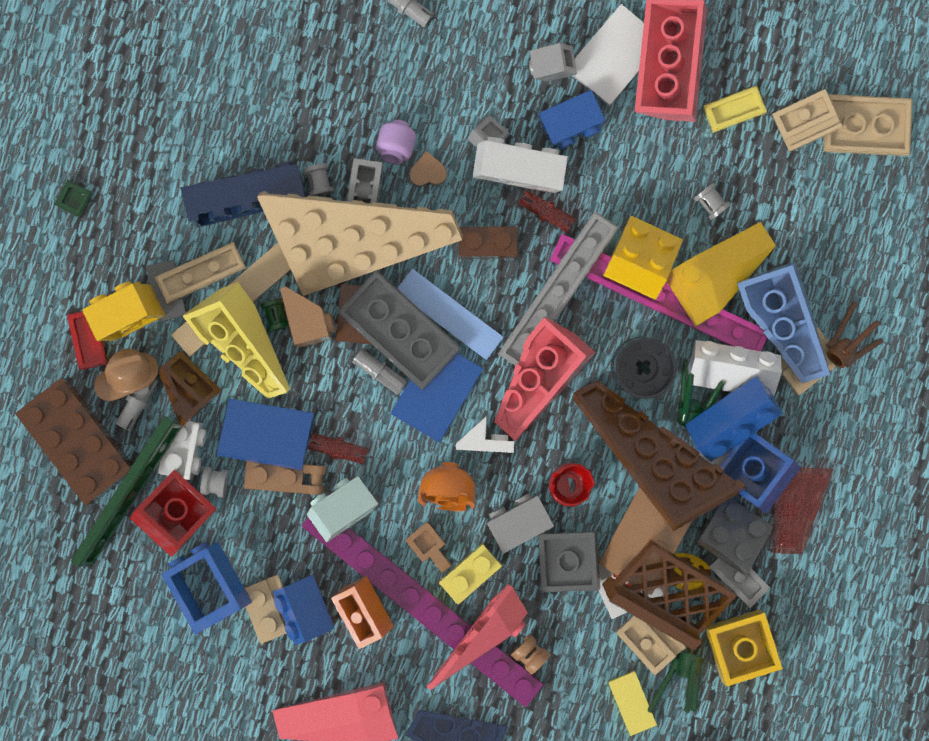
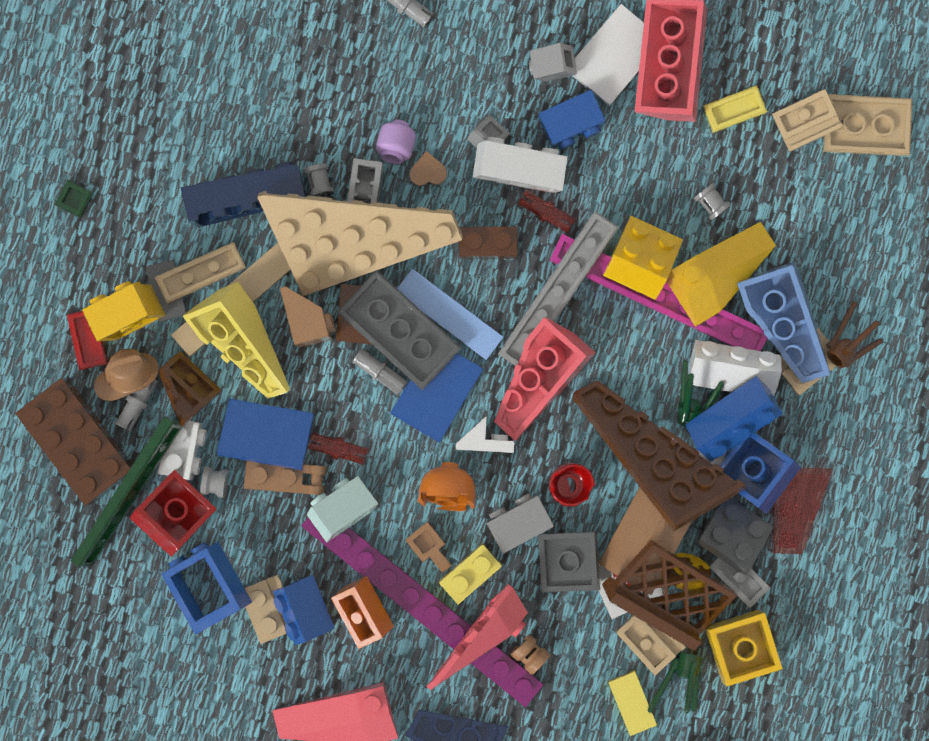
(275, 314): dark green bush -> none
(660, 367): black wheel -> none

